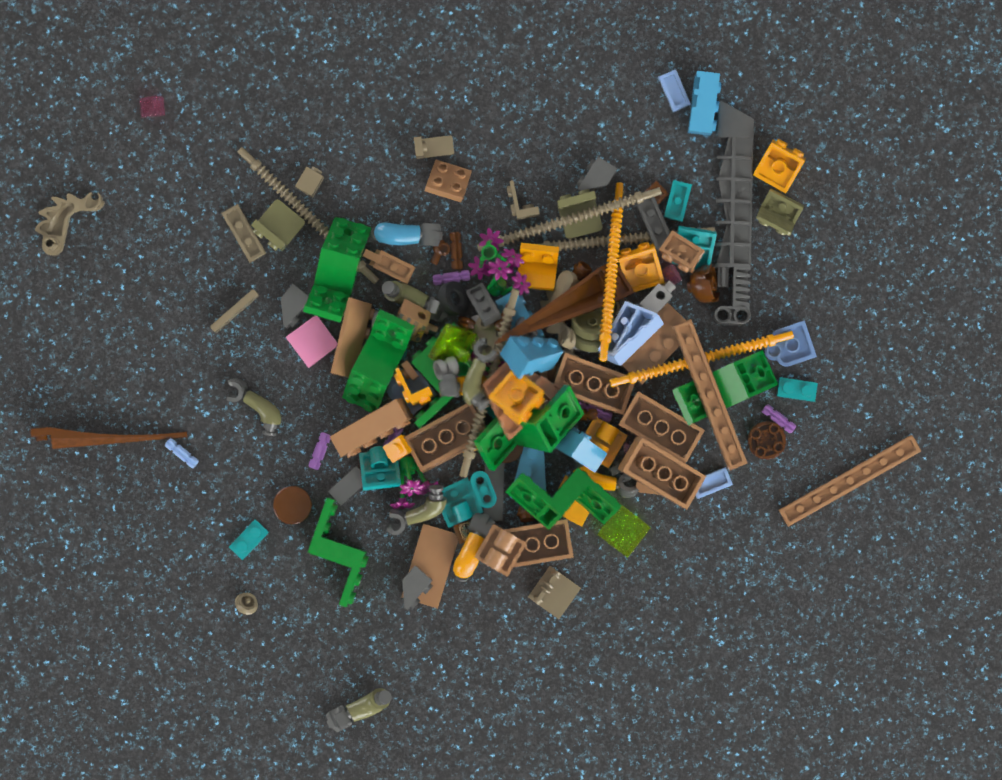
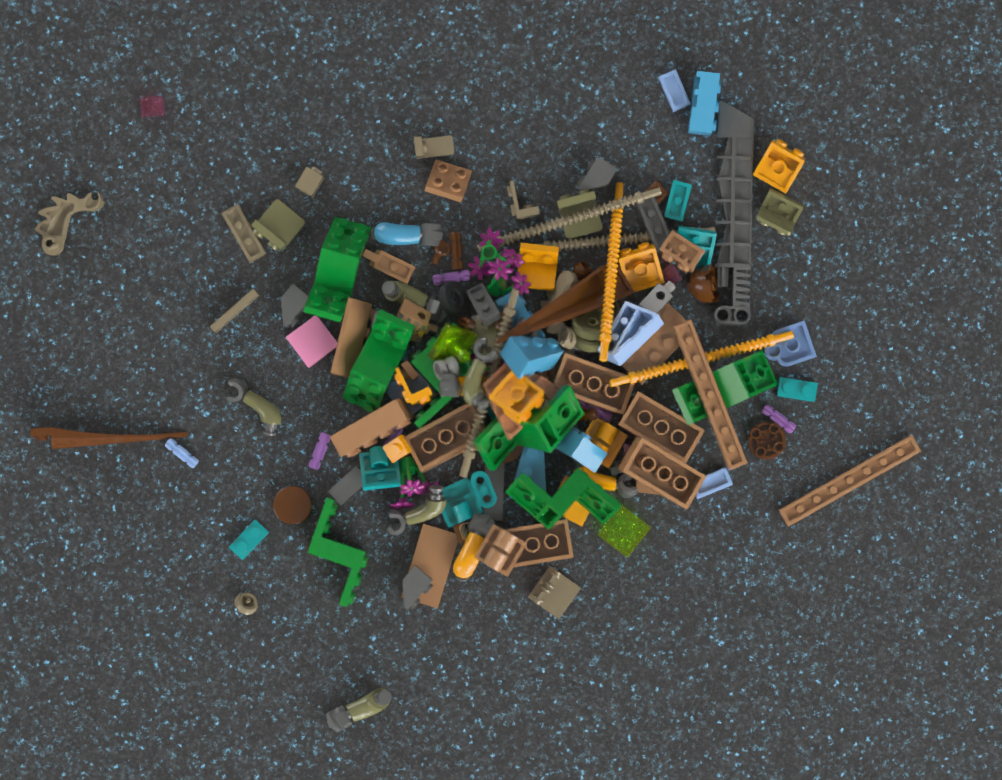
(256, 165): dark tan hose -> none
(524, 516): reddish brown plate -> none

